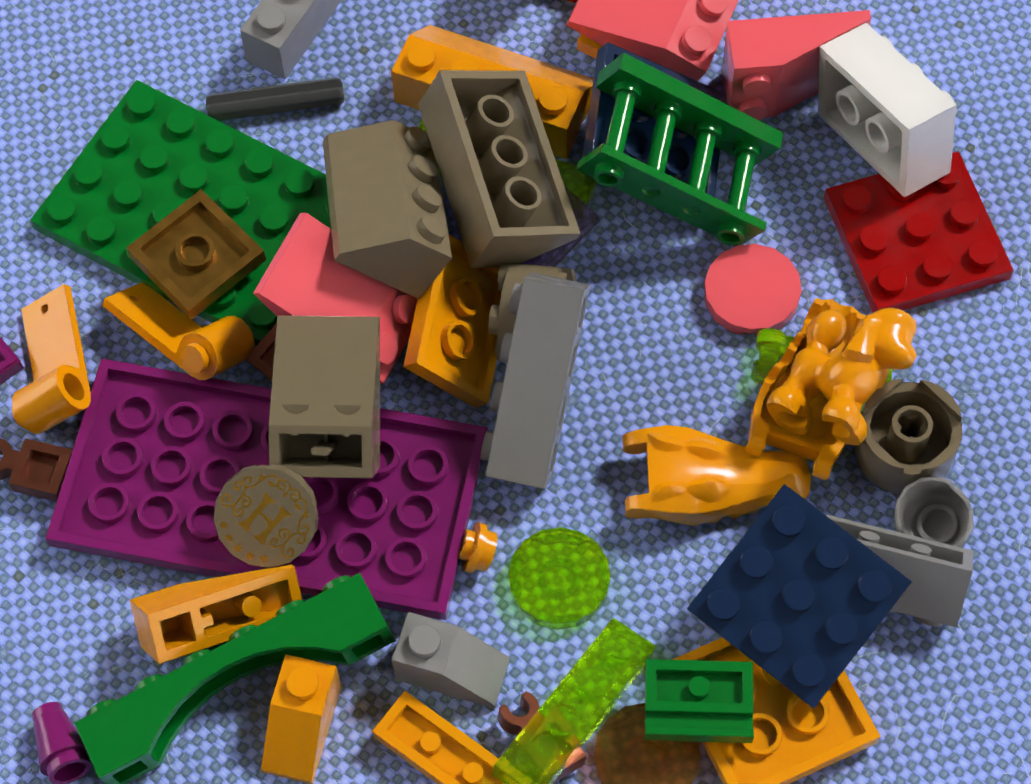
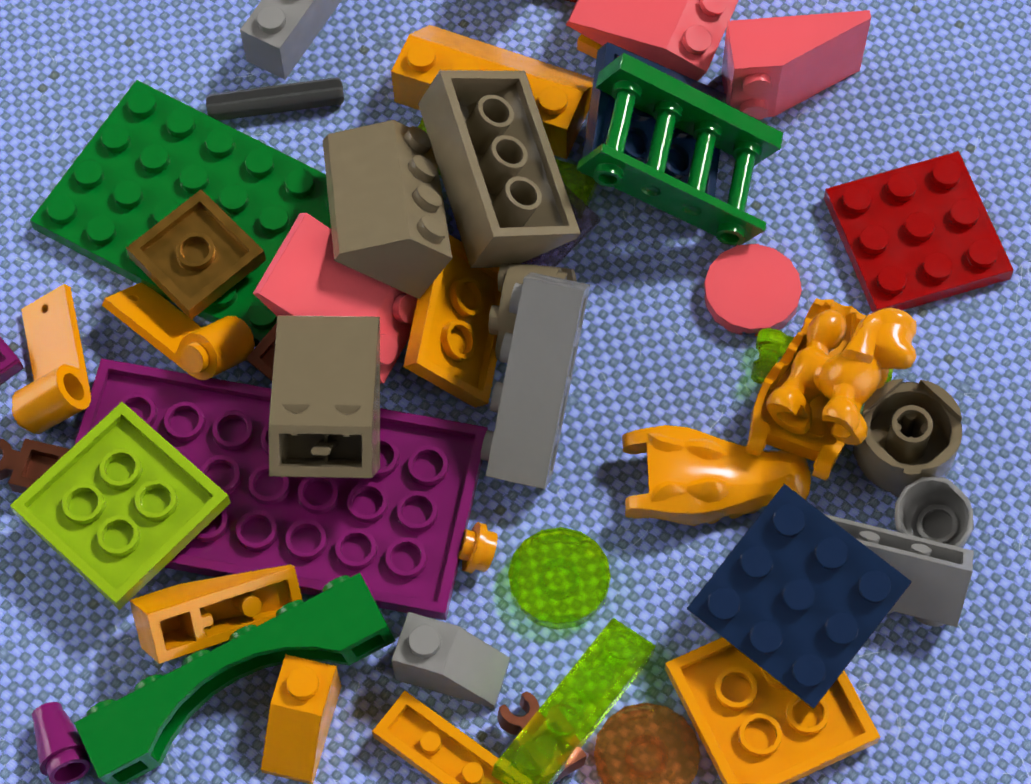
(120, 505): none -> lime plate
(266, 515): dark tan tile -> none
(699, 701): green plate -> none
(886, 109): white brick -> none

